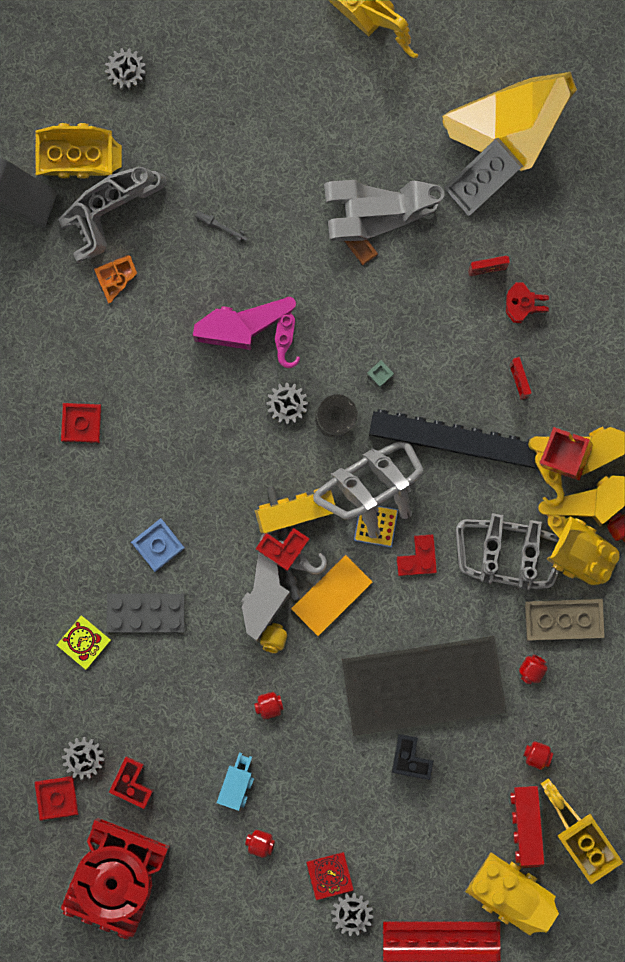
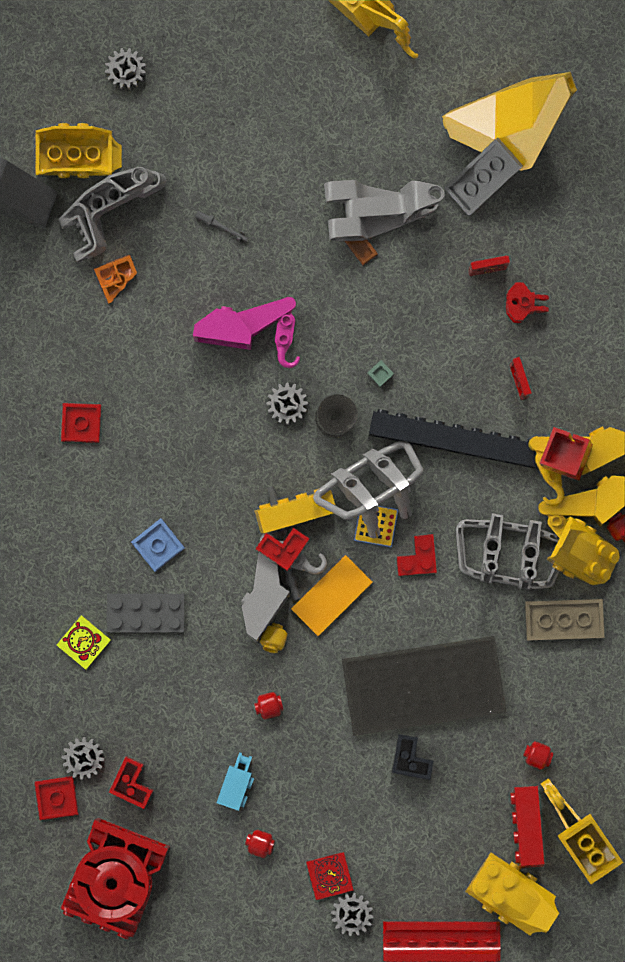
(533, 669): red head -> none

